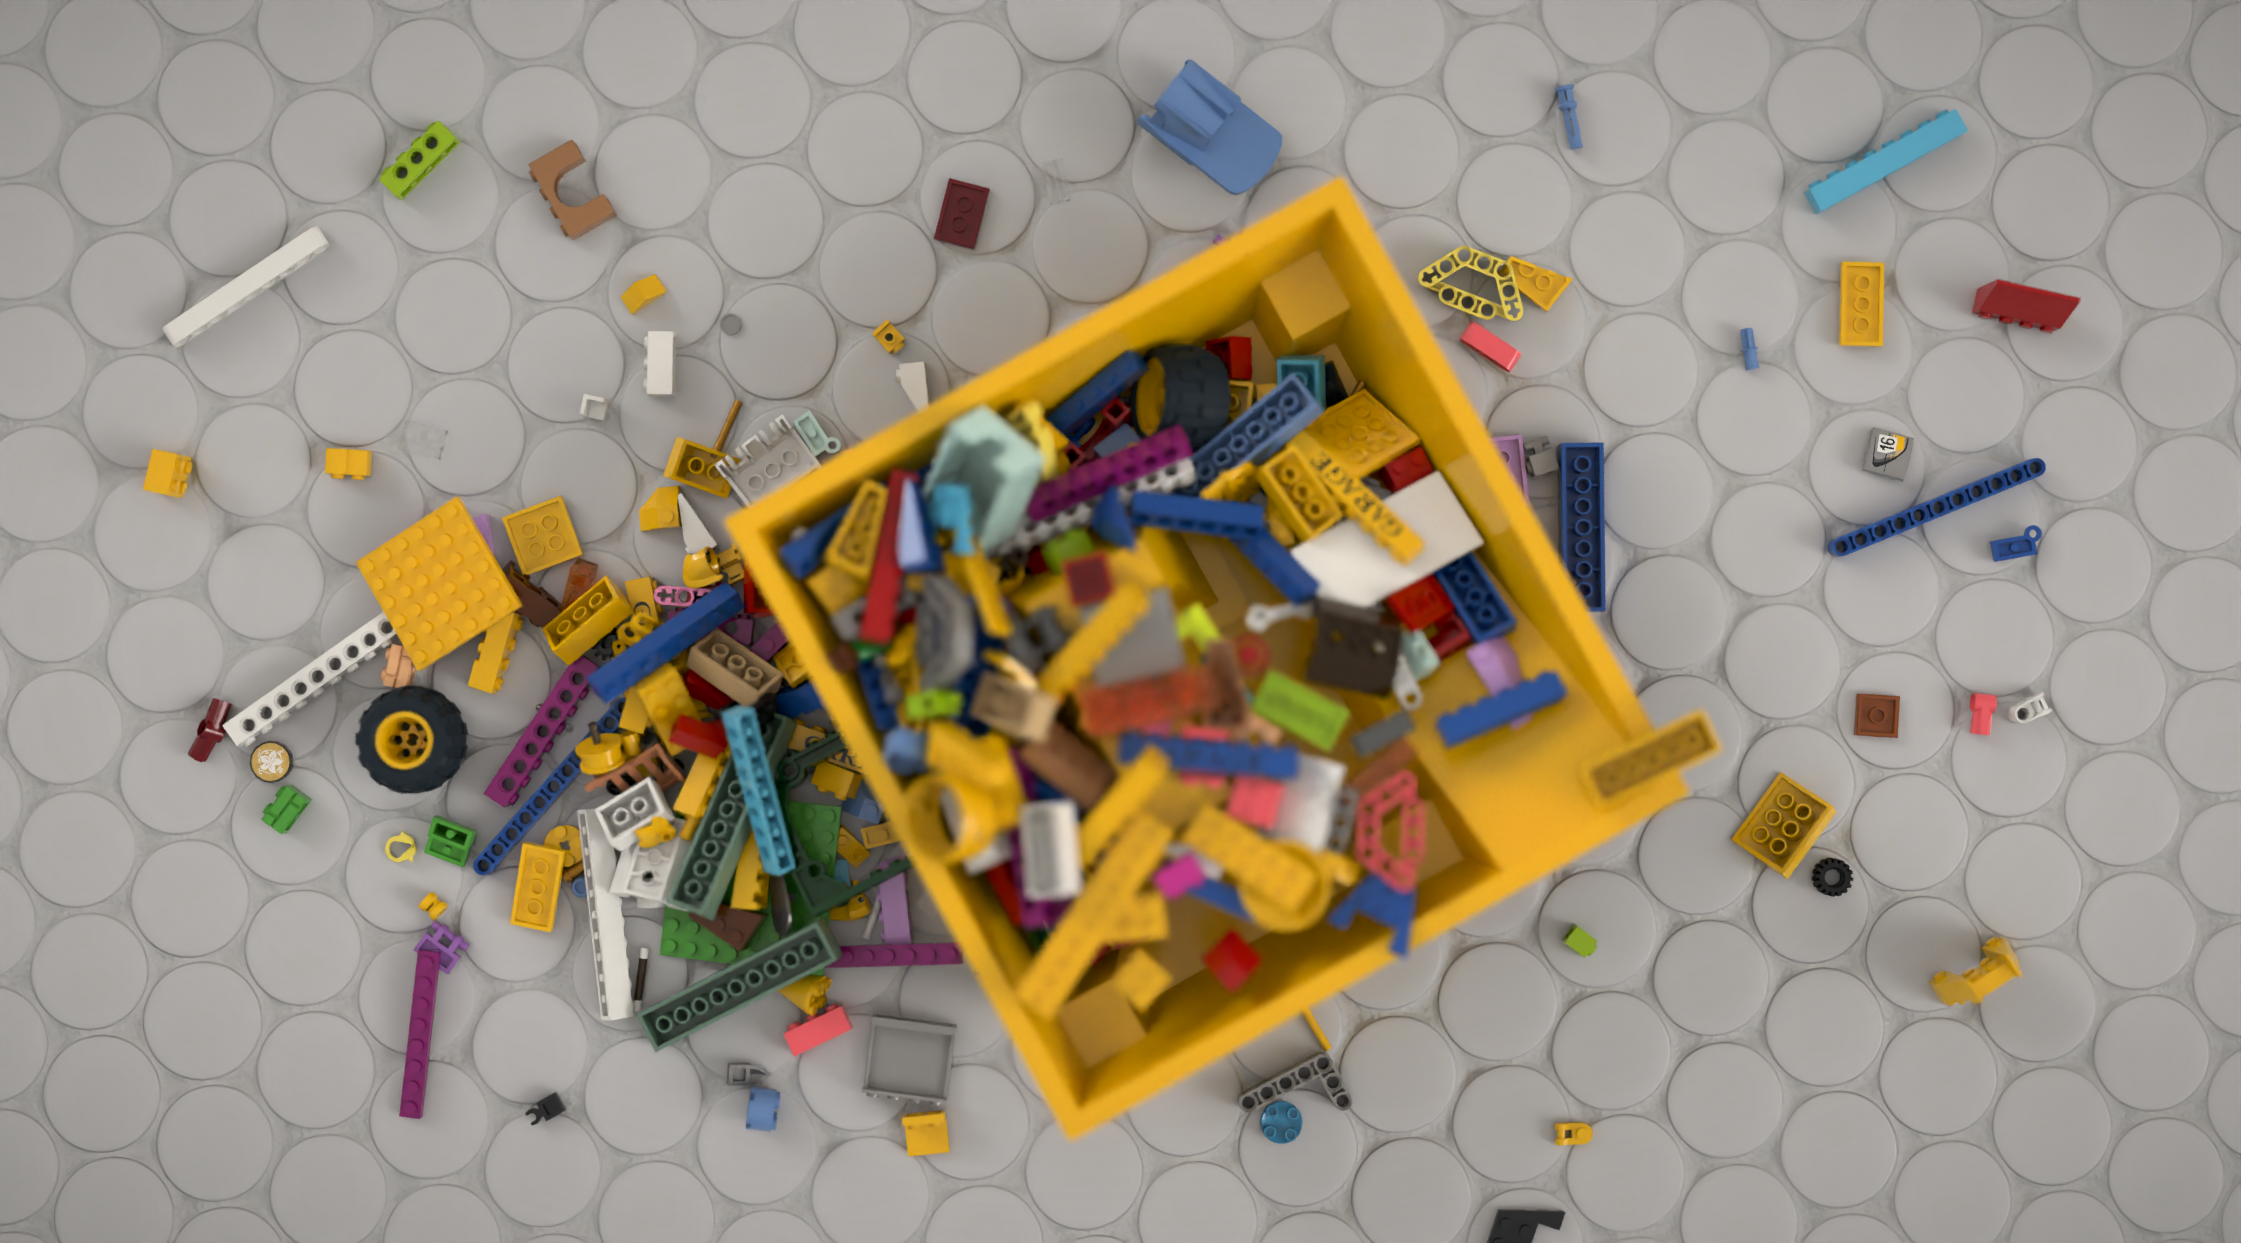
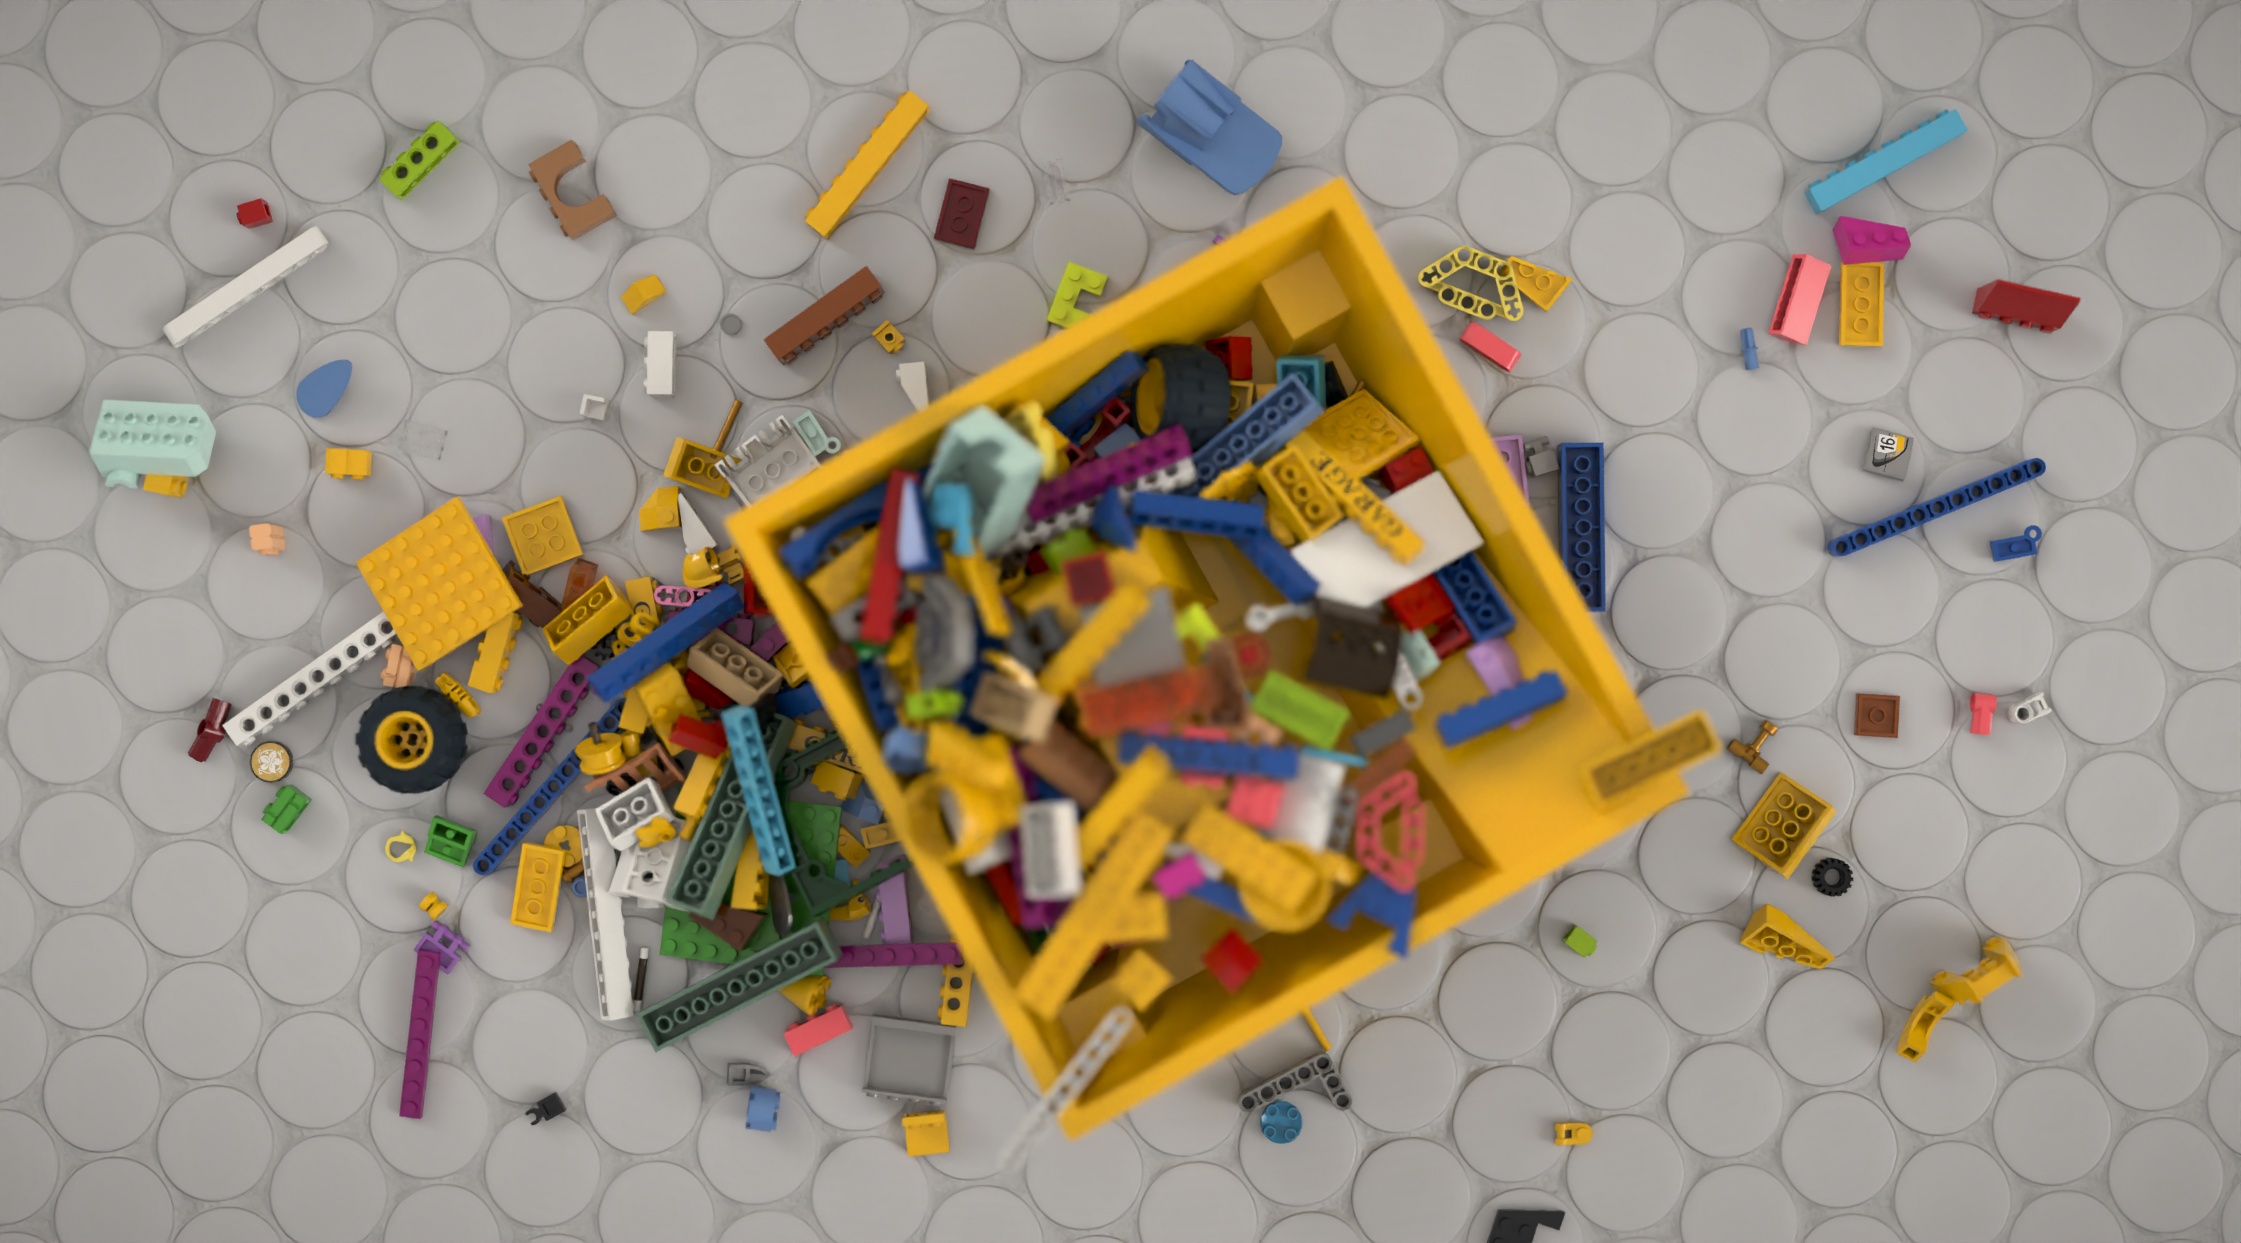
(150, 440): none -> light aqua piece
(254, 213): none -> red brick
(267, 539): none -> light nougat brick
(323, 388): none -> medium blue shield
(458, 695): none -> yellow hinge
(824, 316): none -> dark orange brick
(857, 537): yellow wedge -> none
(867, 164): none -> yellow brick
(959, 1015): none -> yellow brick
(1063, 1099): none -> white beam
(1073, 281): none -> neon yellow plate
(1333, 756): none -> medium azure bar
(1575, 142): medium blue pin -> none
(1750, 751): none -> pearl gold bar
(1778, 934): none -> yellow wedge
(1799, 299): none -> coral brick
(1869, 241): none -> dark pink wedge
(1920, 1024): none -> yellow arch

